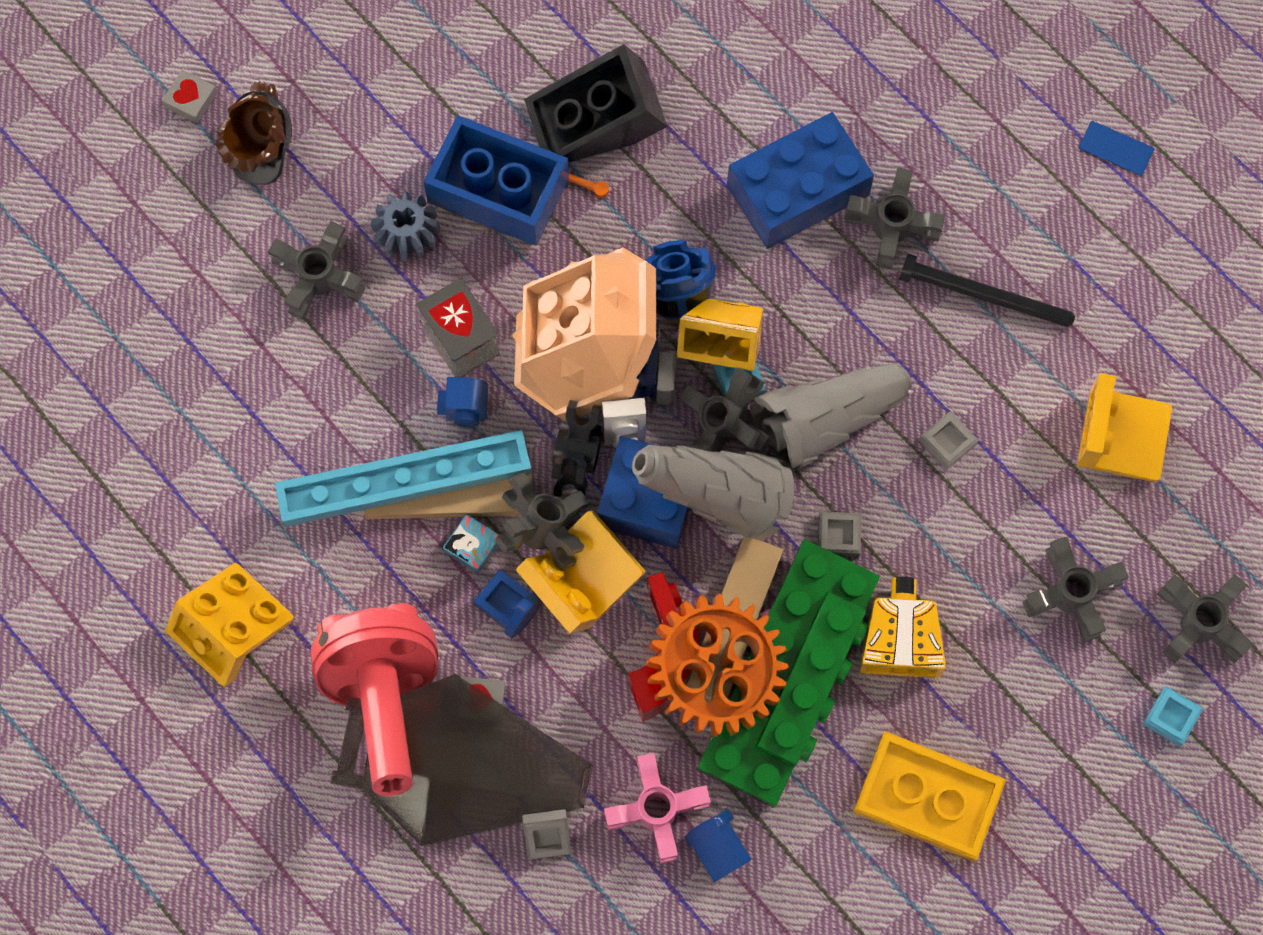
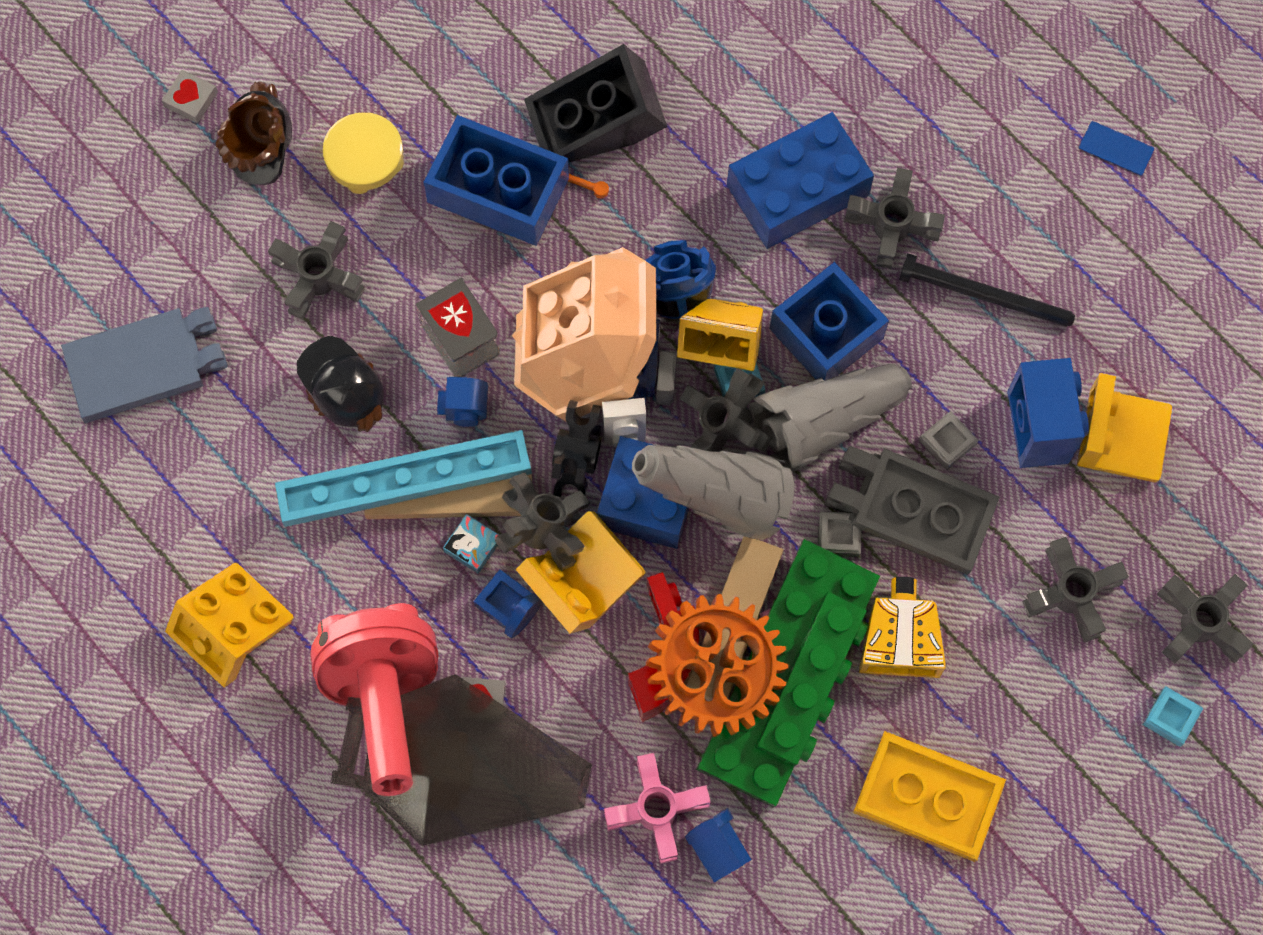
(141, 362): none -> sand blue tile
(341, 383): none -> black hair
(363, 151): none -> light yellow tile
(403, 214): sand blue gear -> none
(546, 834): light grey tile -> none
(828, 323): none -> blue brick
(915, 507): none -> dark grey tile
(1047, 412): none -> blue brick

